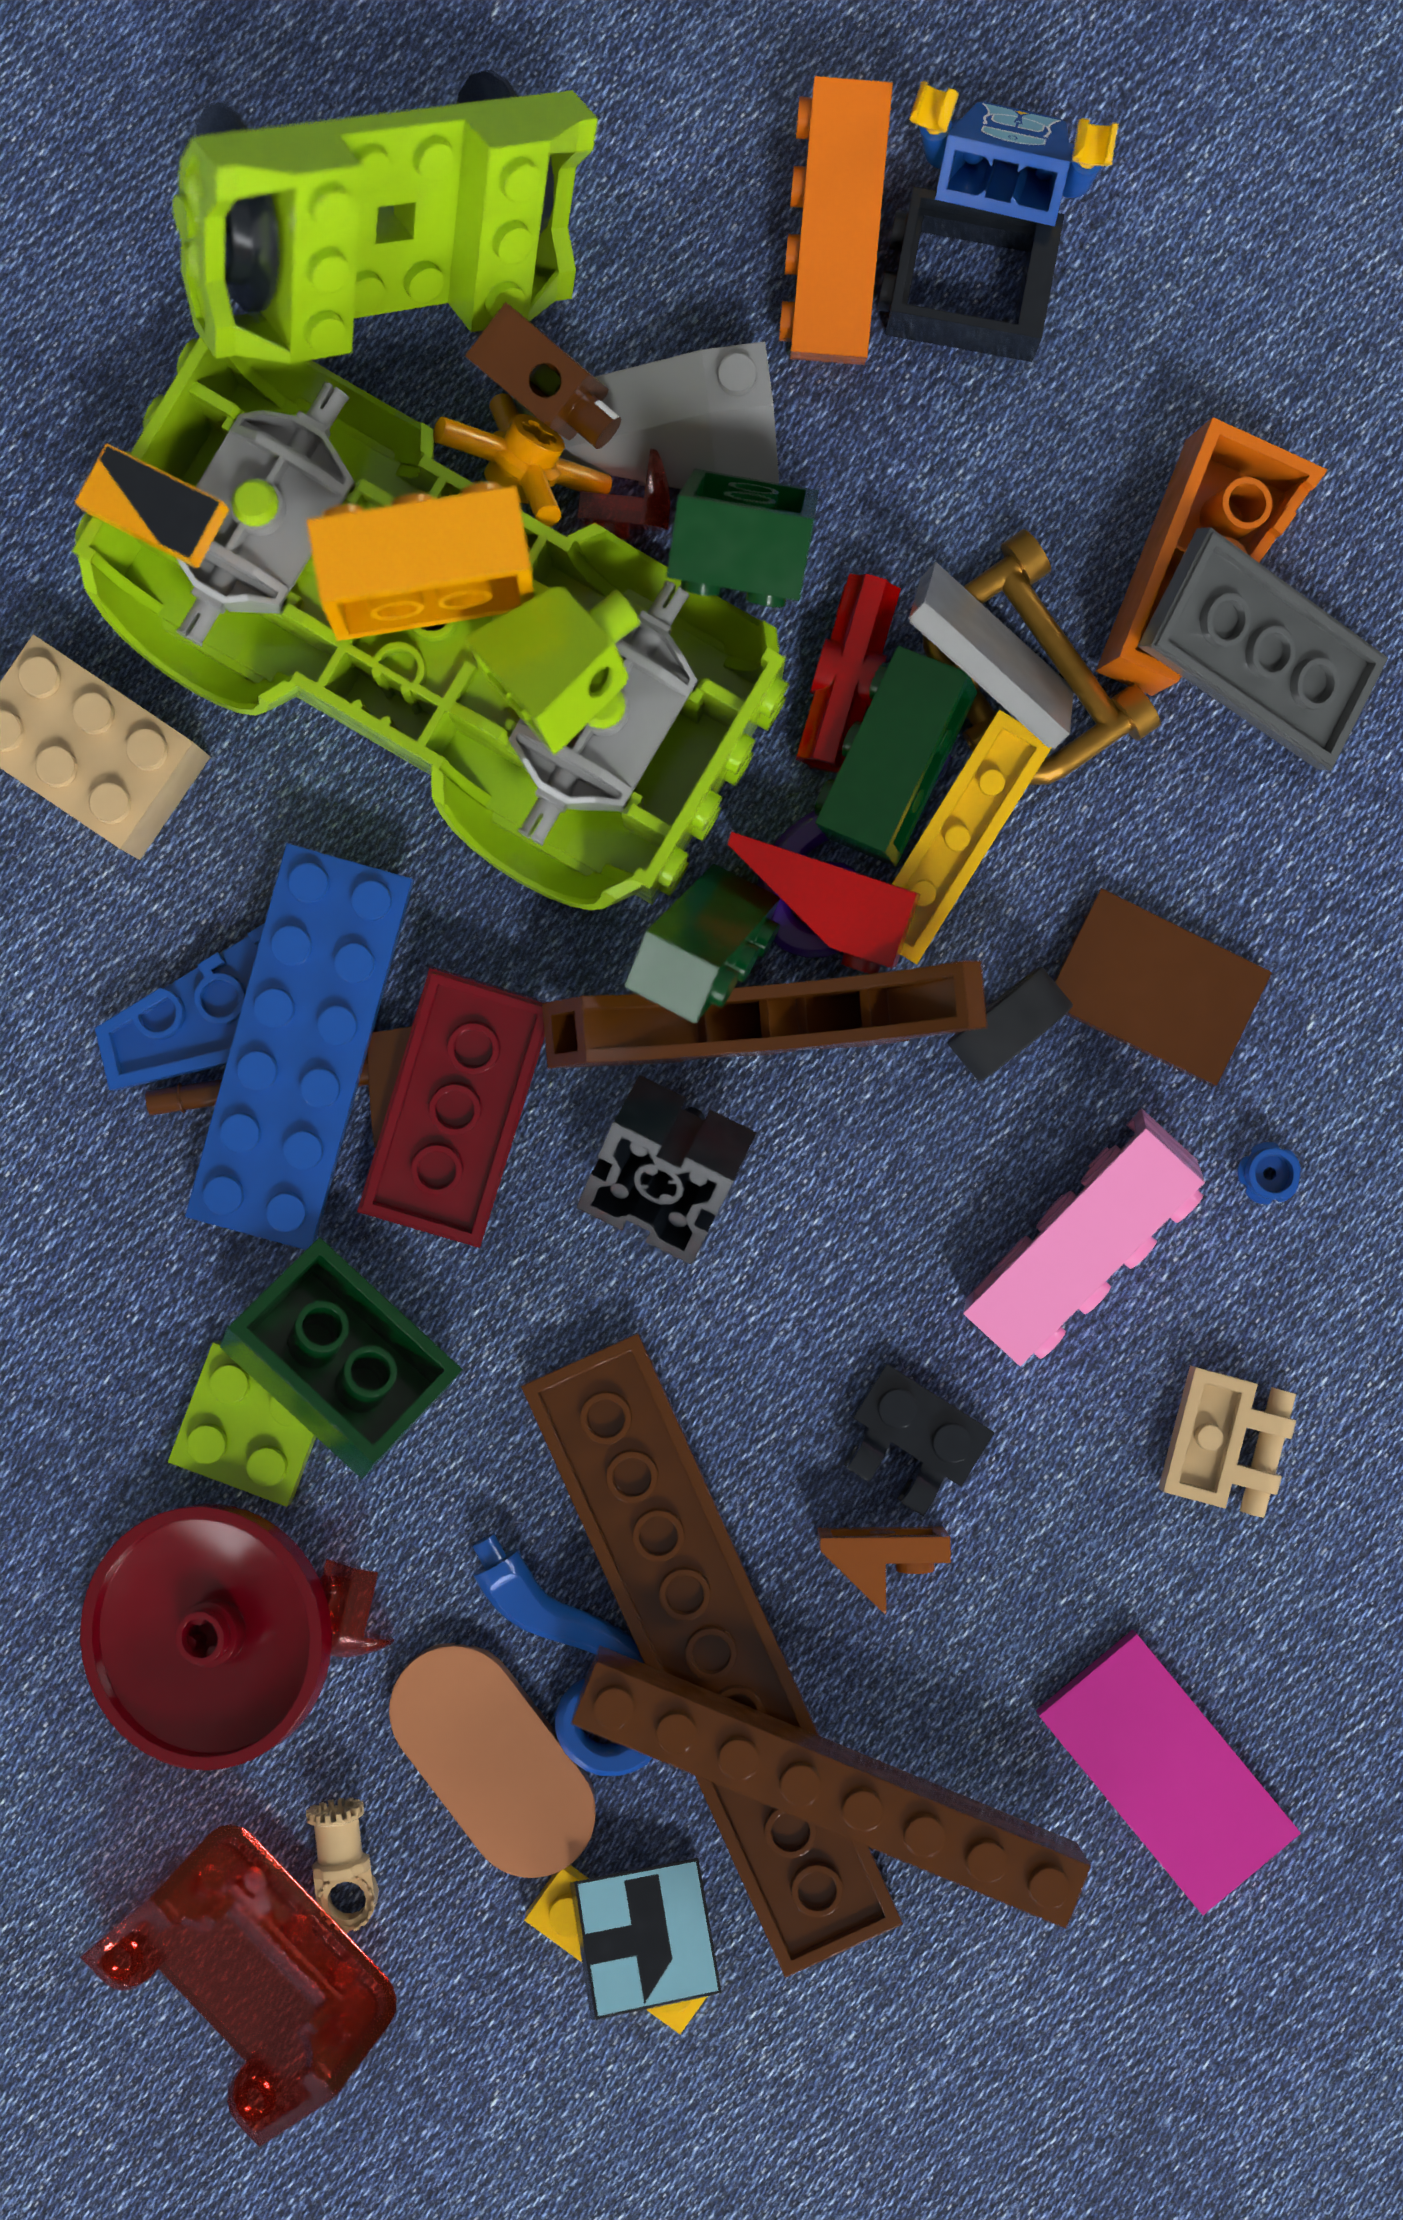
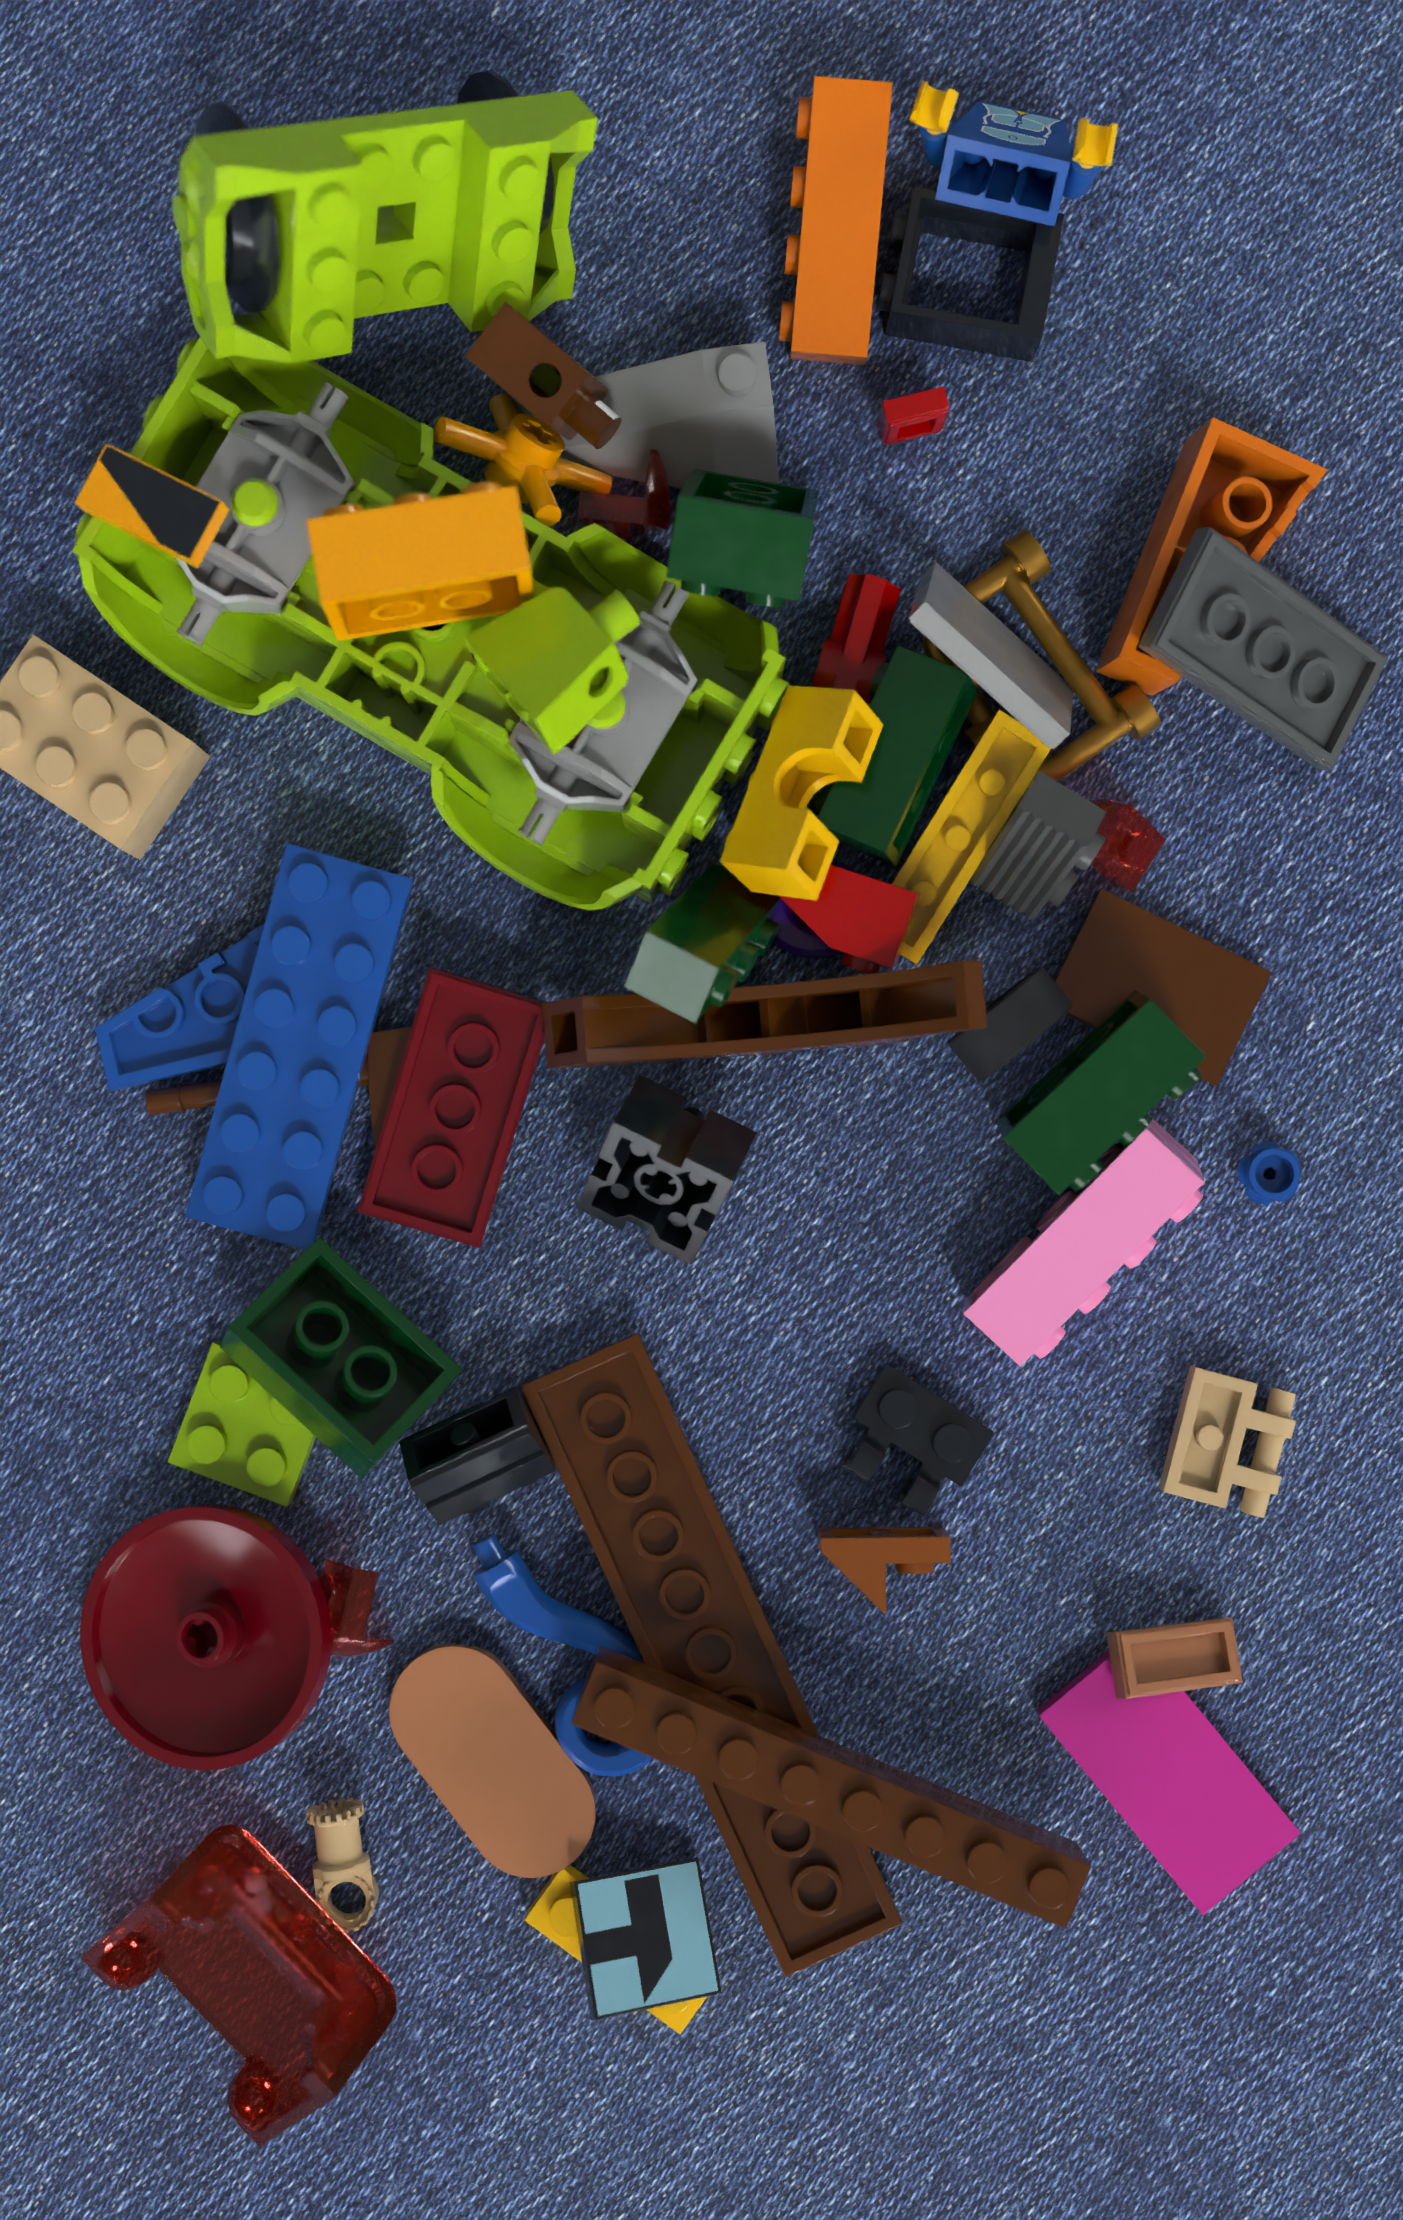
(476, 1456): none -> black brick
(811, 743): none -> yellow arch
(913, 416): none -> red tile
(1039, 847): none -> dark grey brick
(1101, 1093): none -> dark green brick
(1128, 845): none -> clear red plate
(1174, 1658): none -> nougat tile

